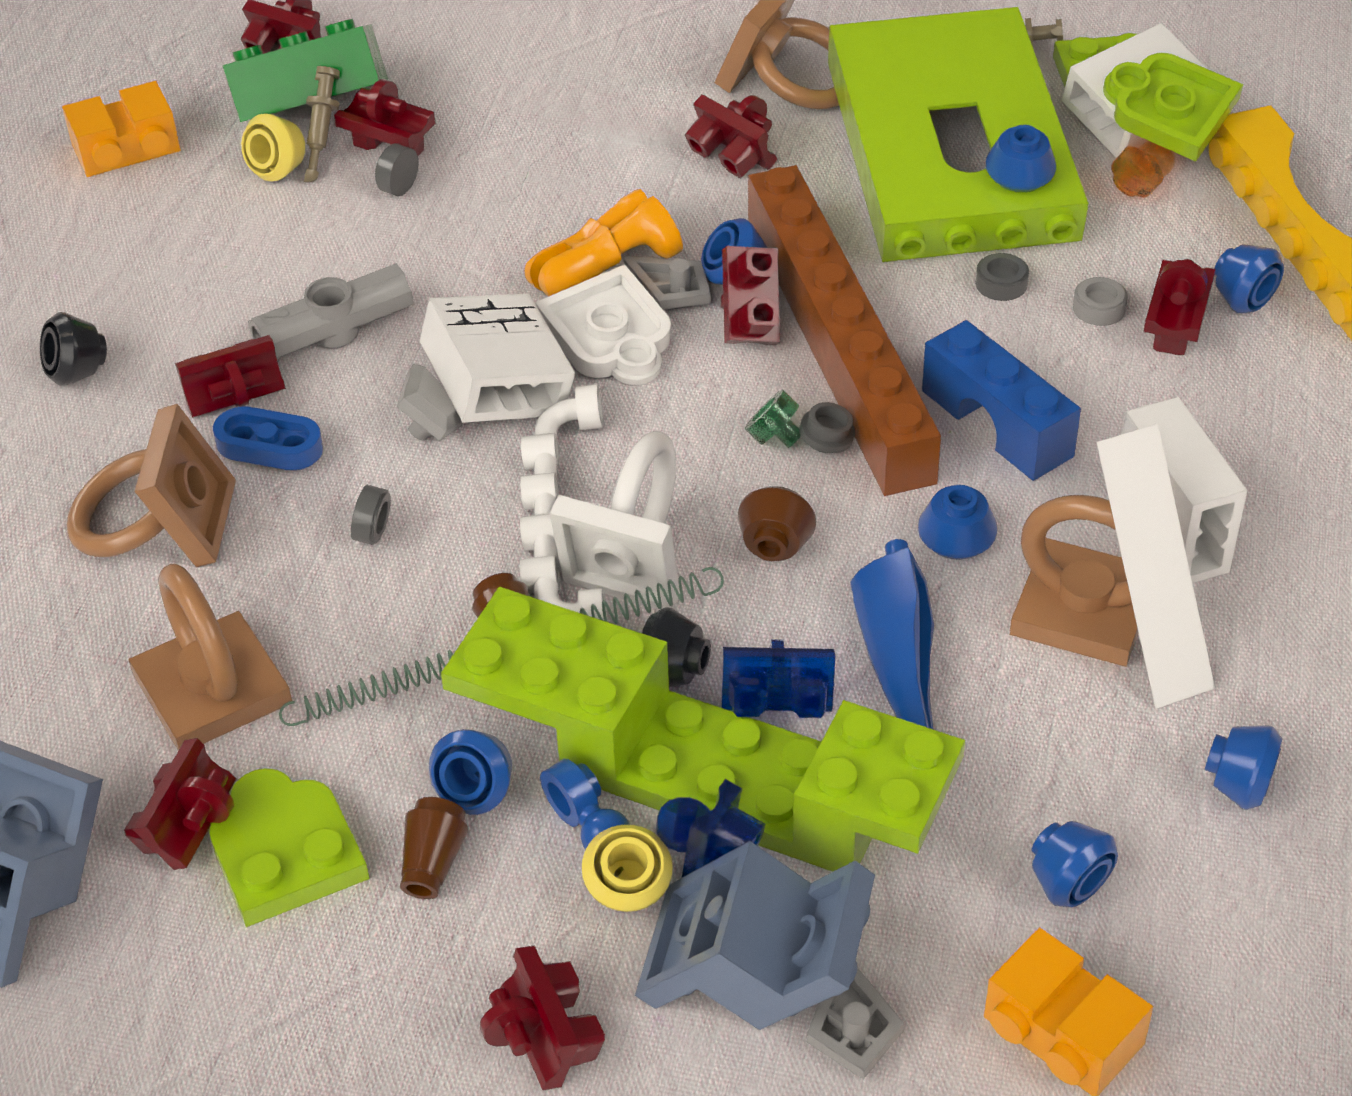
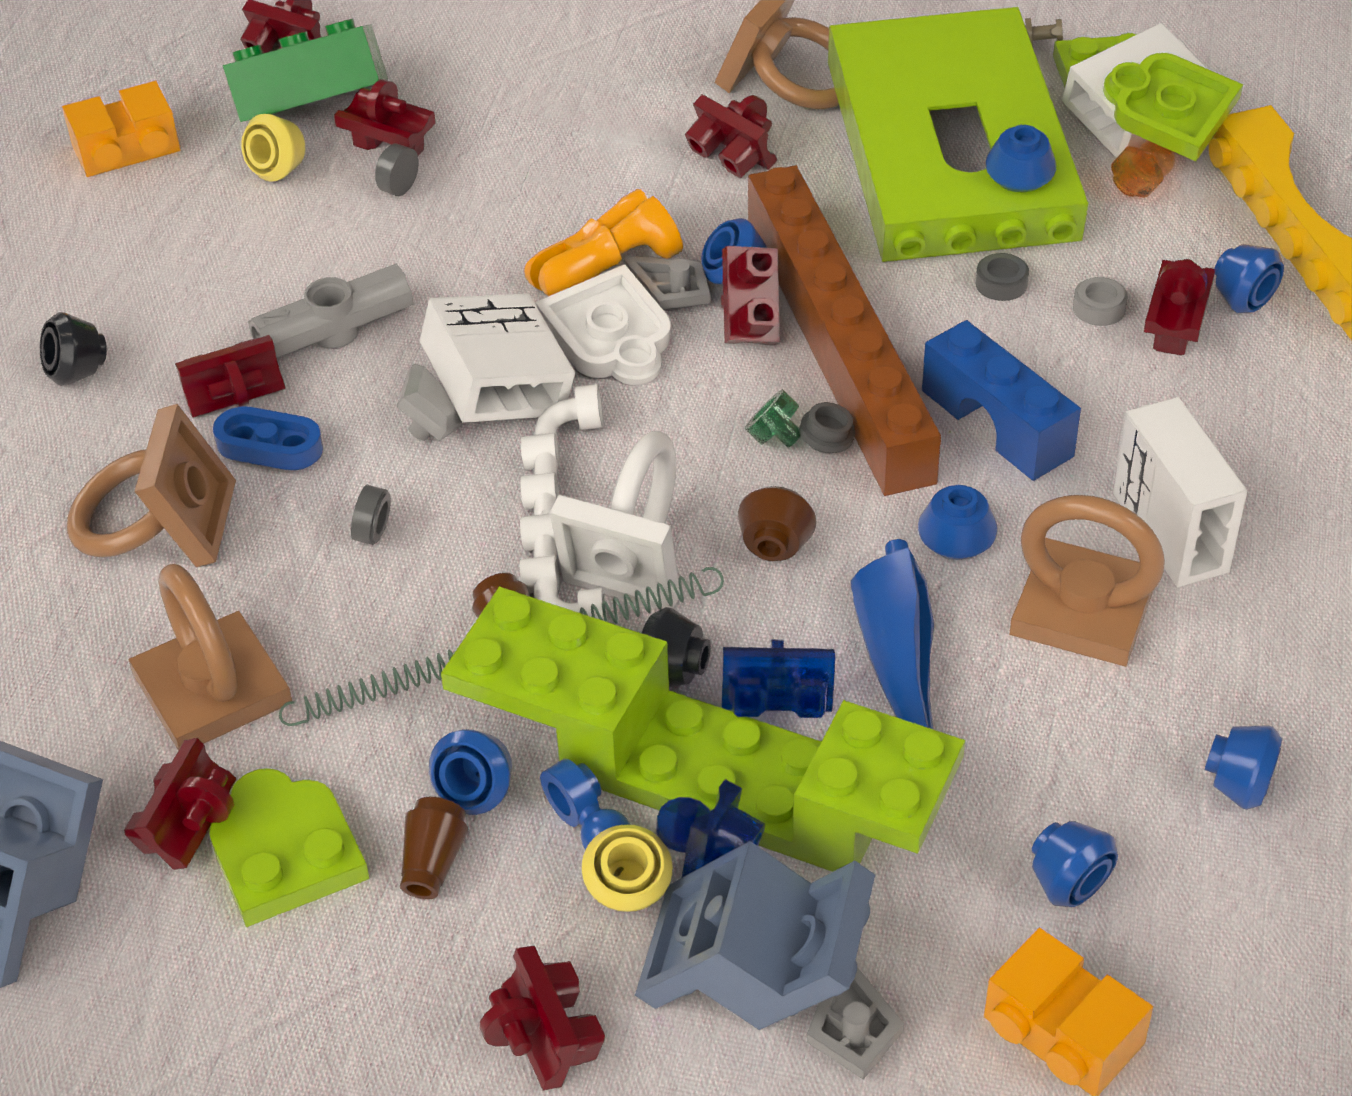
(322, 107): dark tan piece -> none
(1156, 565): white sticker -> none

